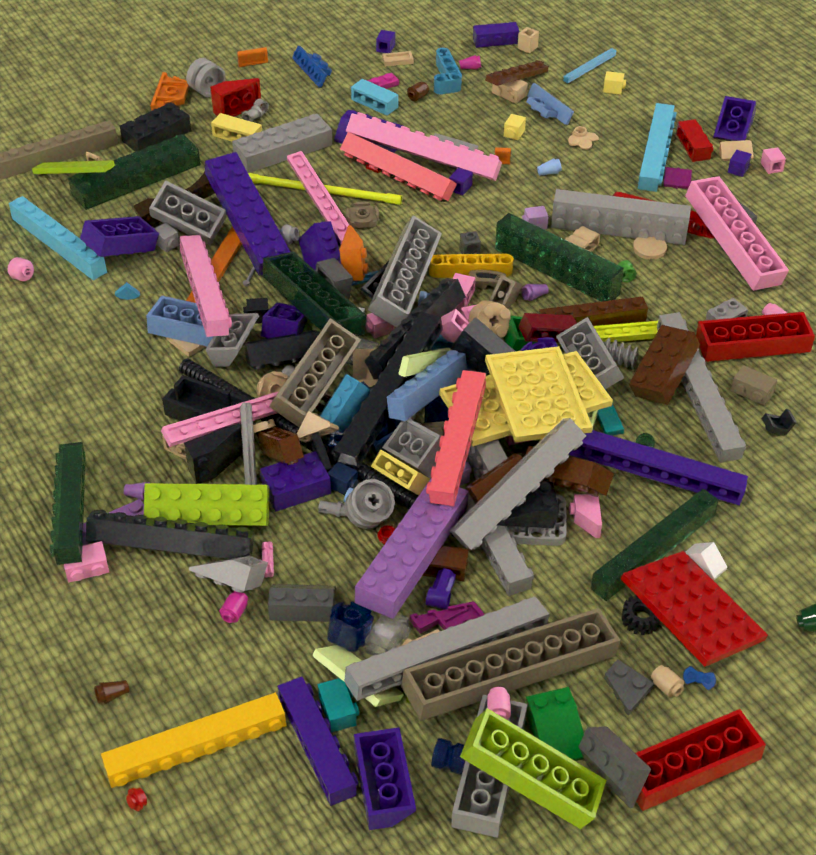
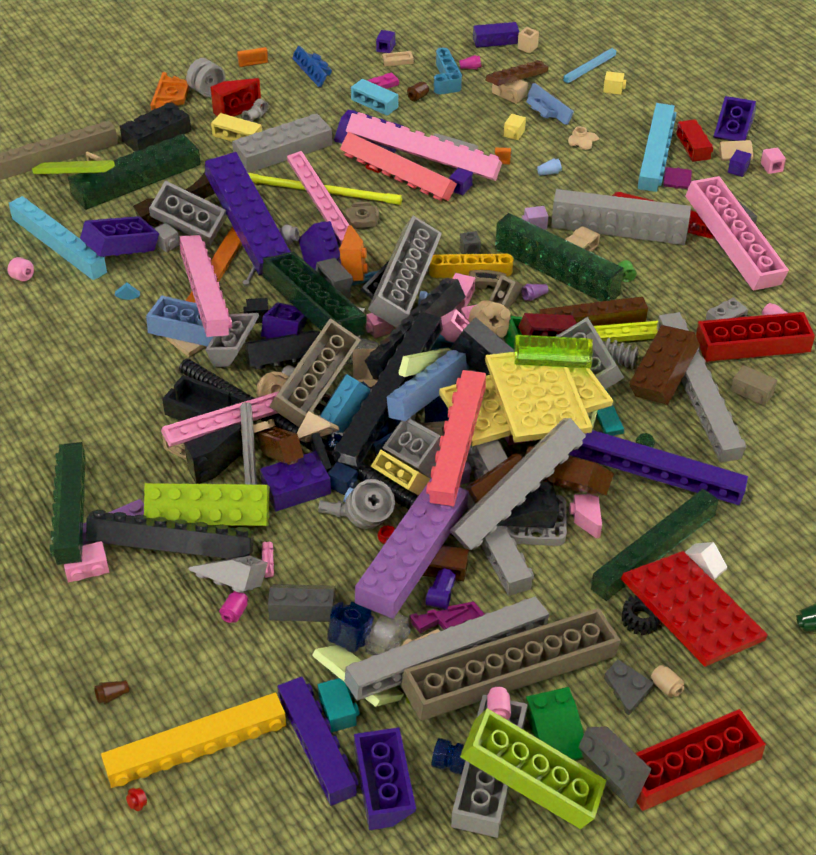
(135, 490): medium lavender cone -> none
(553, 351): none -> clear neon green brick
(649, 247): tan tile -> none
(691, 675): blue piece -> none
(779, 424): black bracket -> none

